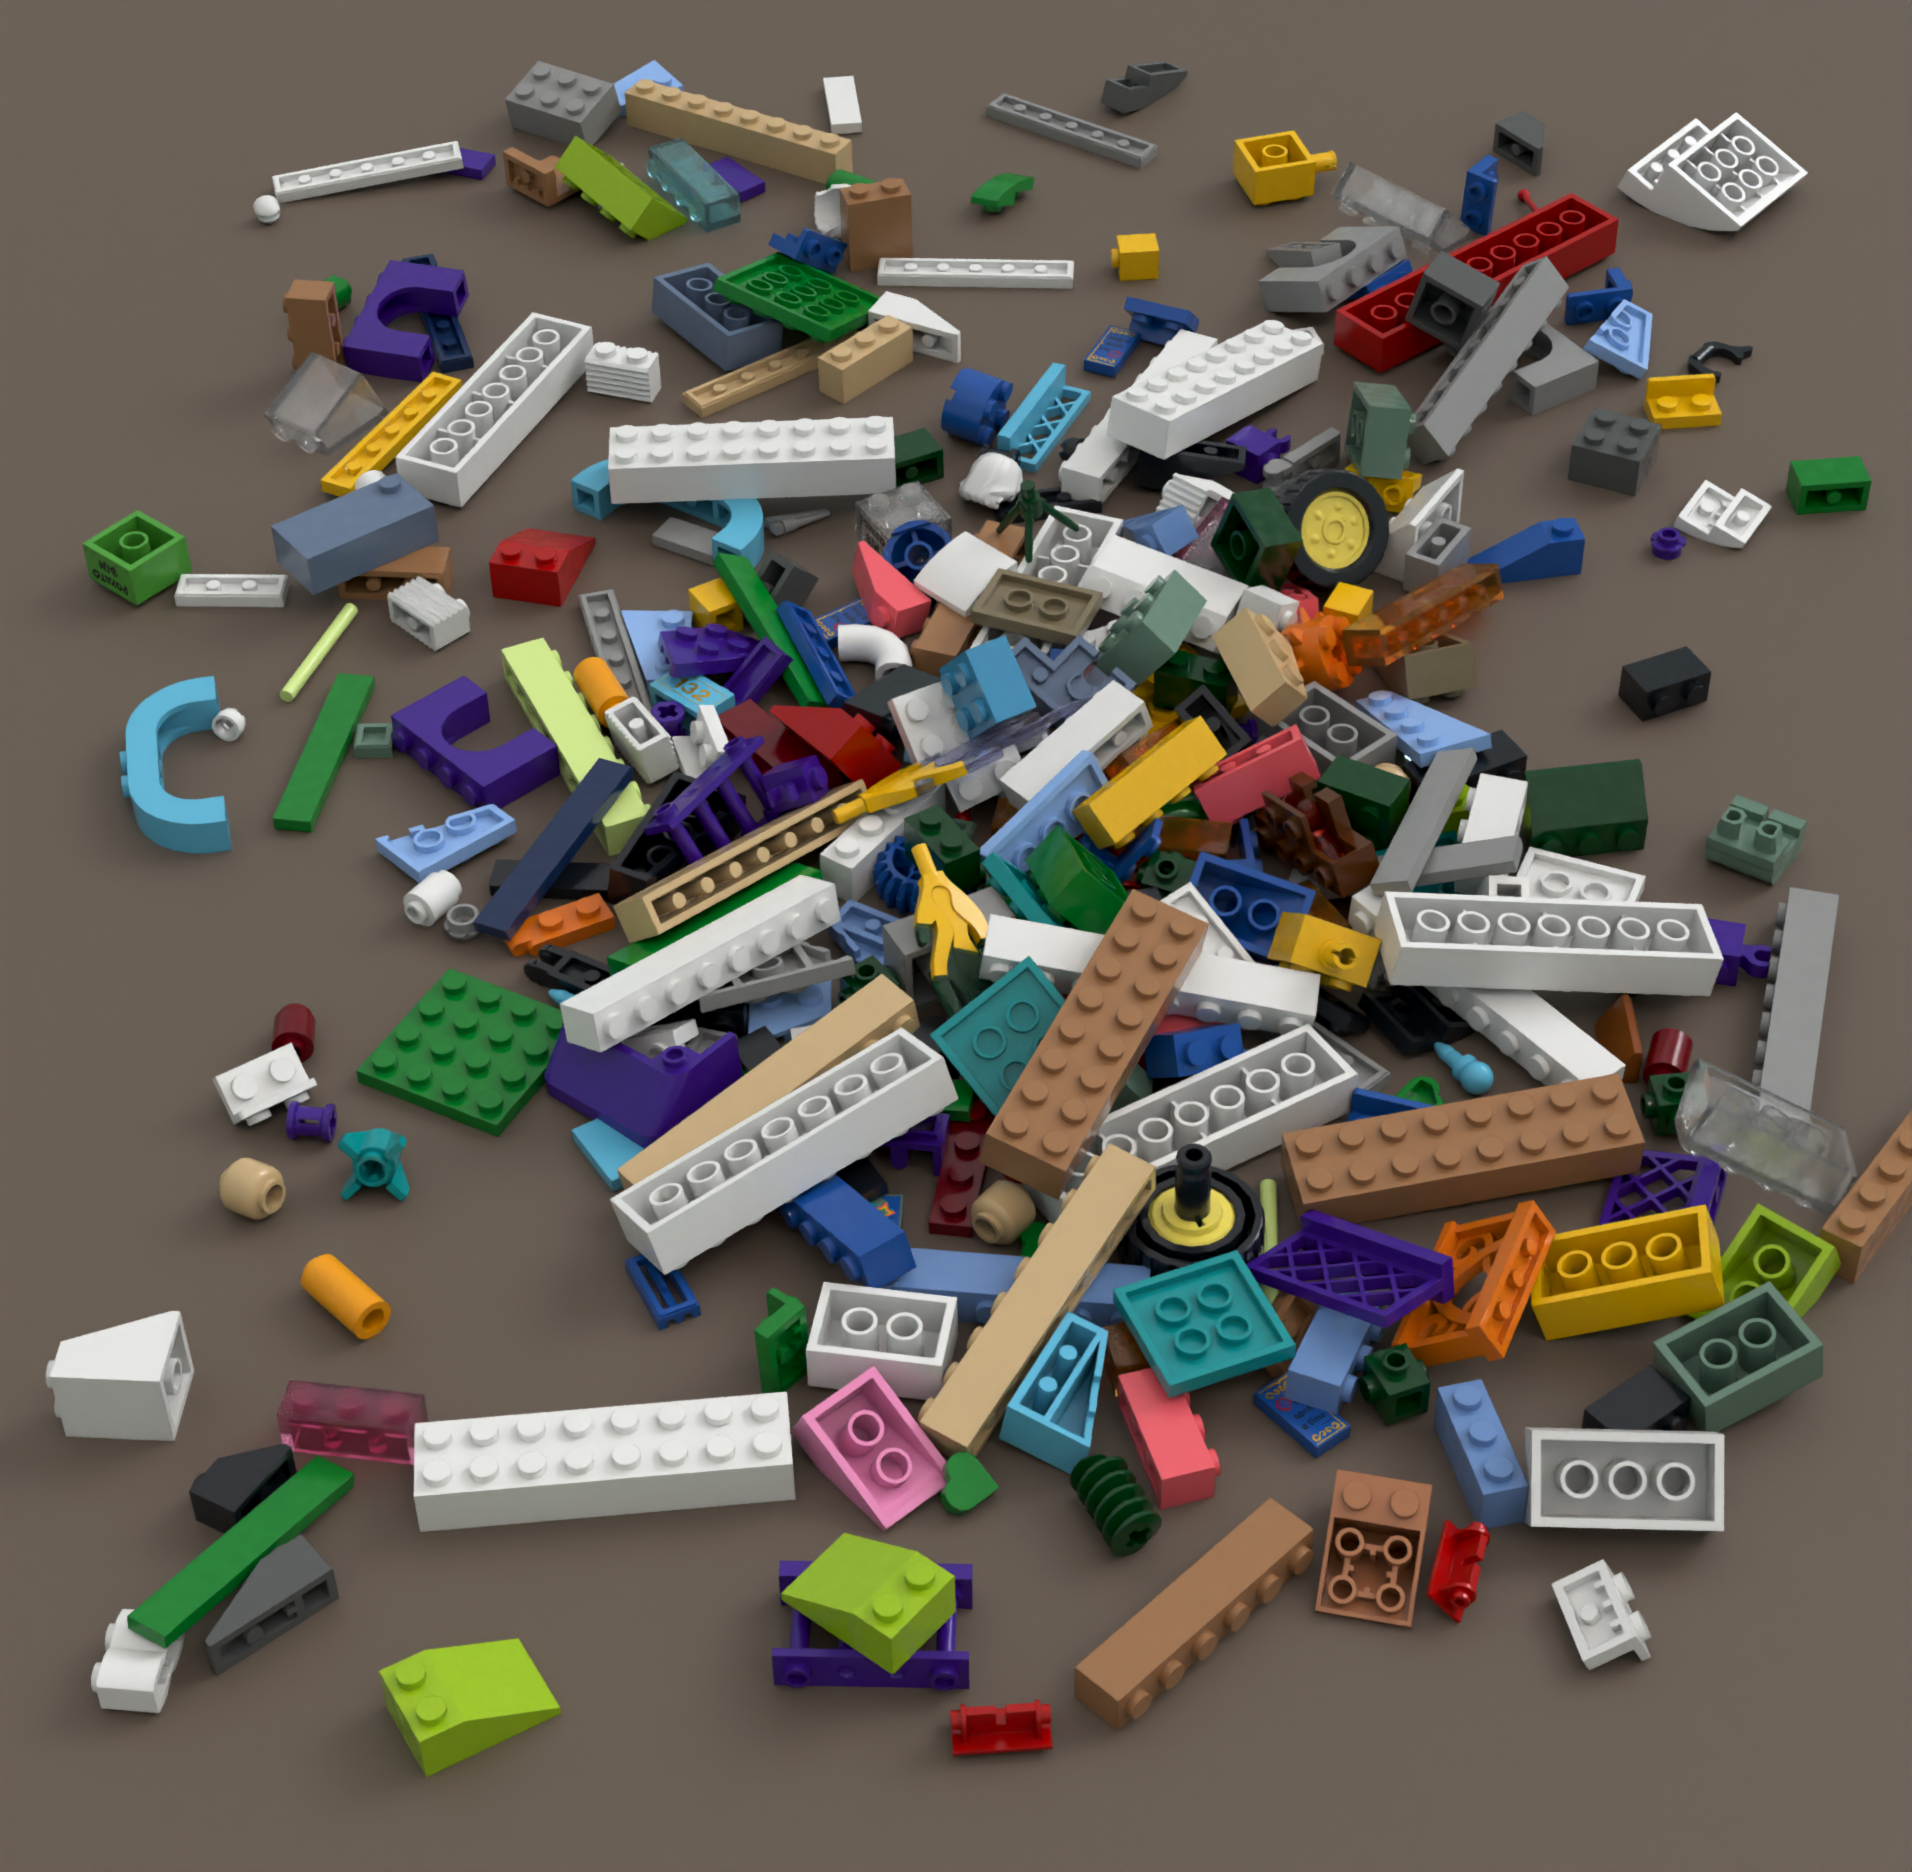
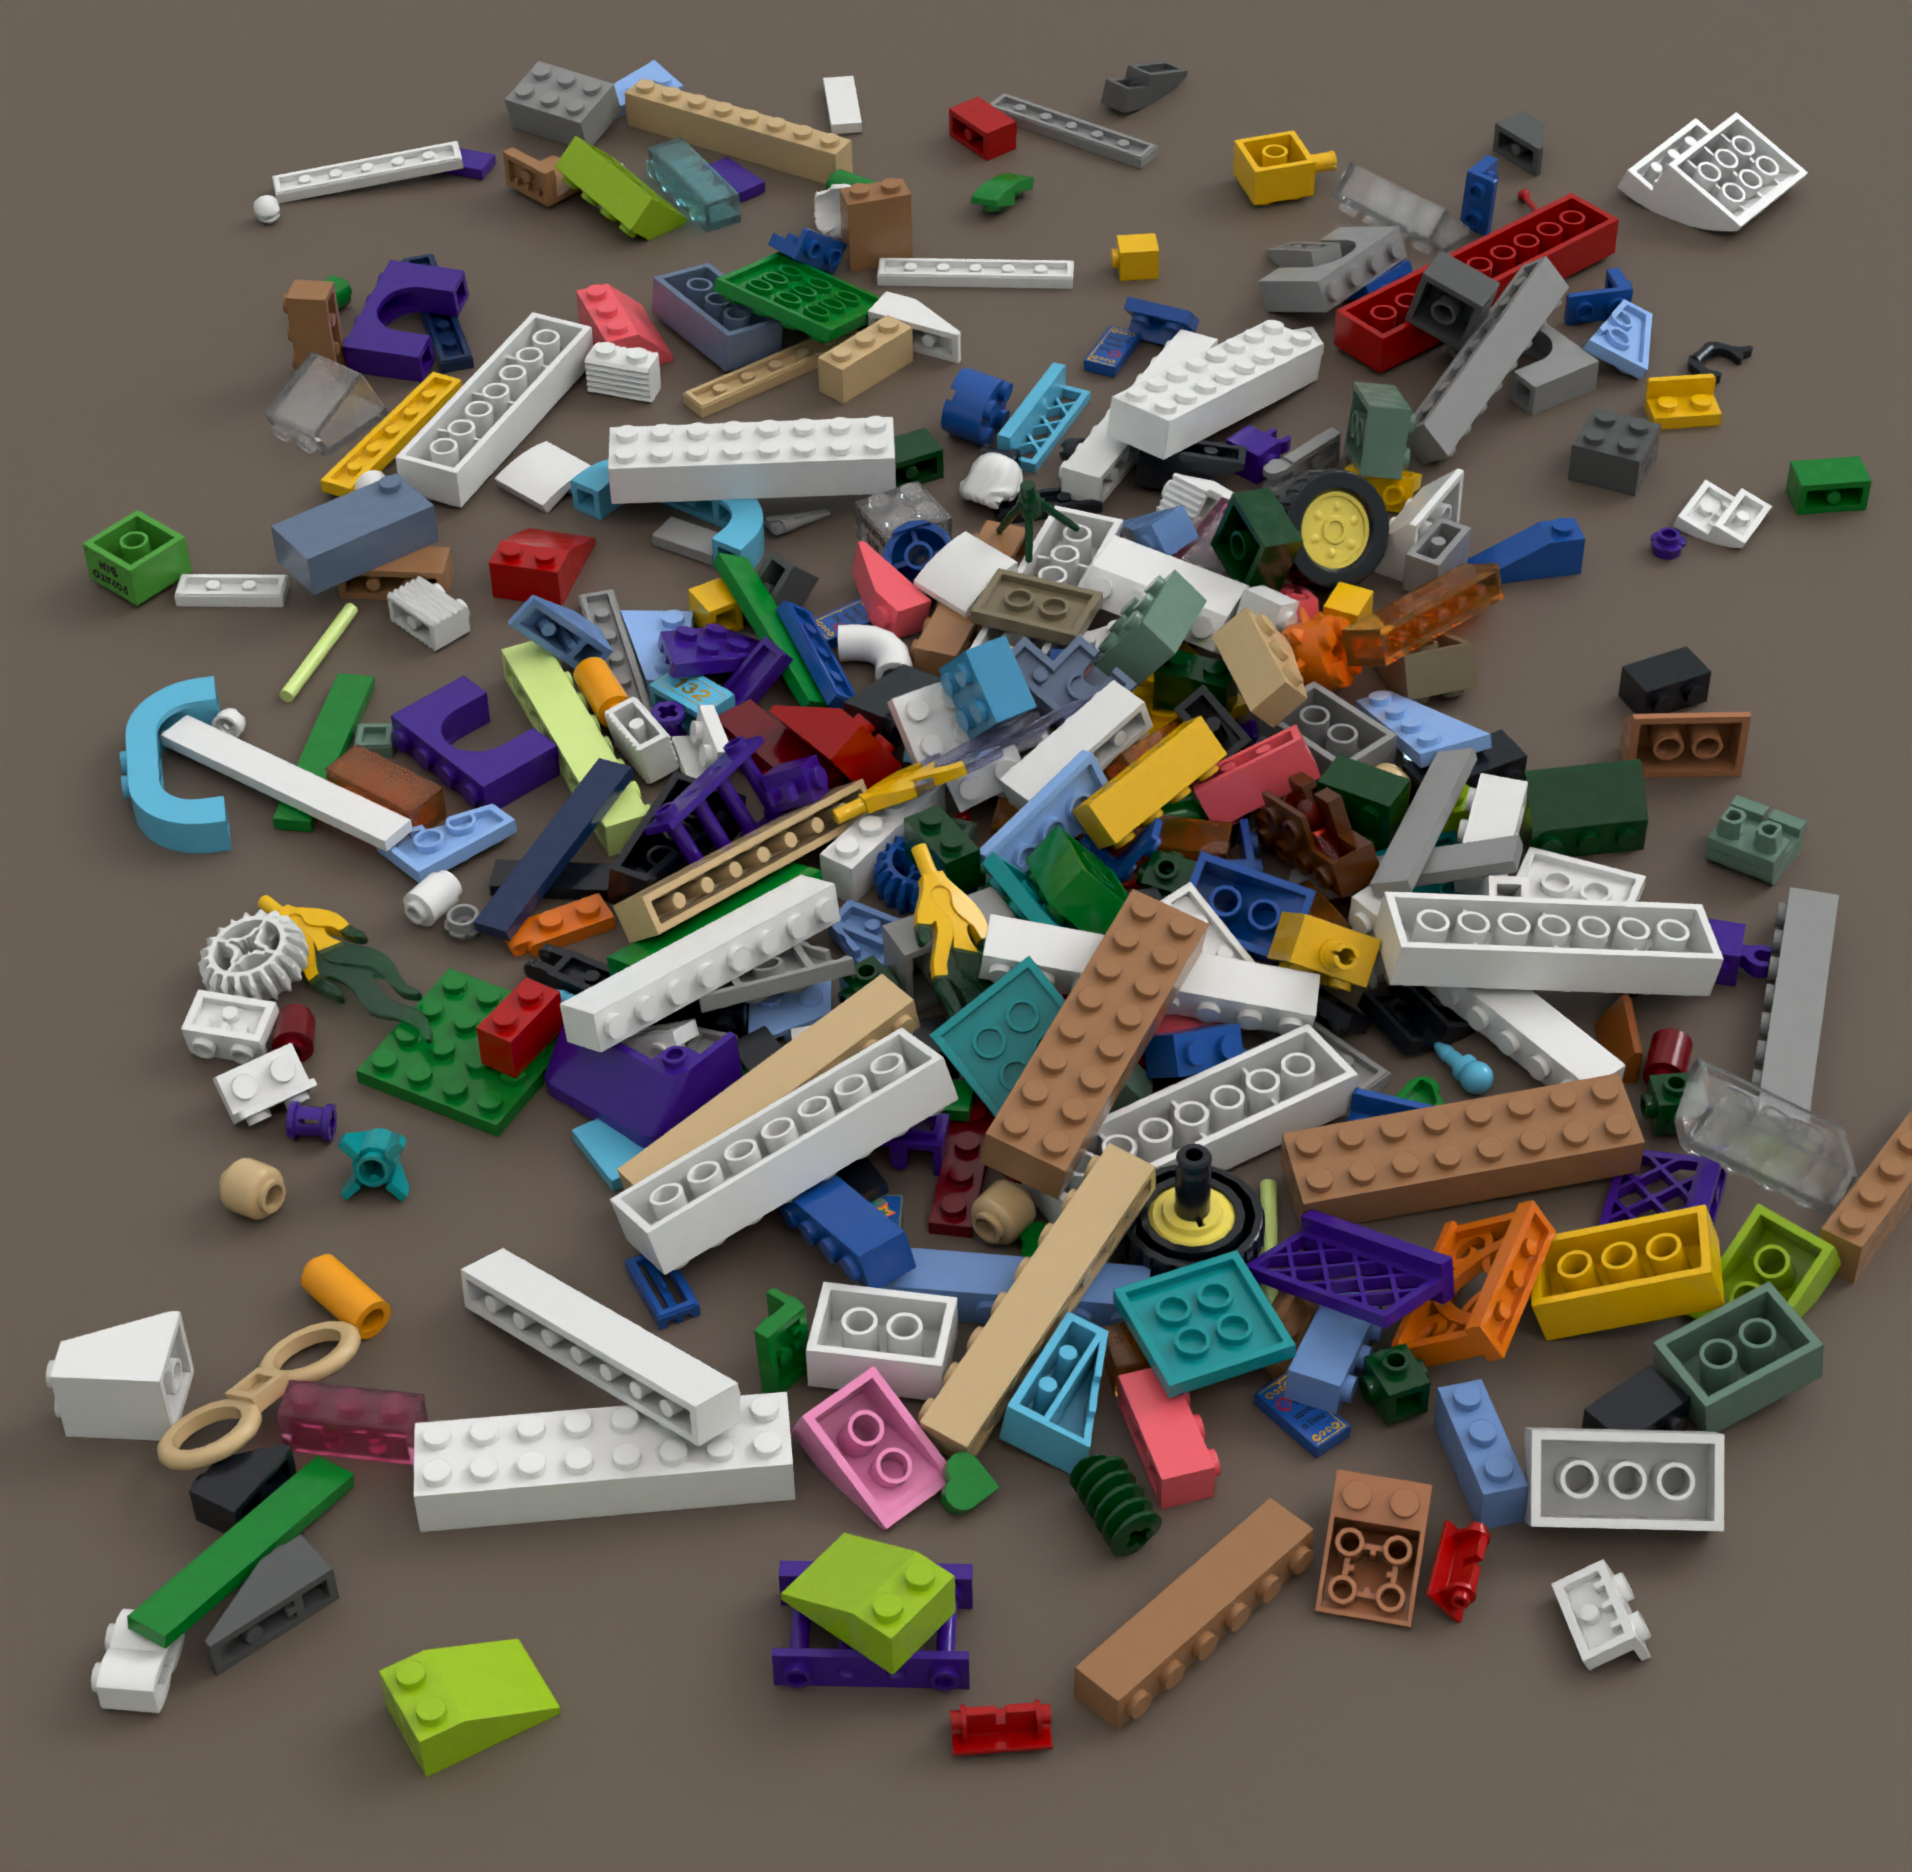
(228, 1026): none -> white bracket
(255, 956): none -> white gear
(255, 1394): none -> tan bar
(287, 783): none -> white tile
(351, 965): none -> clear green piece
(389, 786): none -> clear orange brick
(520, 1027): none -> red brick
(541, 475): none -> white slope
(560, 631): none -> medium blue slope
(602, 1346): none -> white brick
(619, 320): none -> coral slope
(982, 128): none -> red brick
(1686, 743): none -> nougat slope

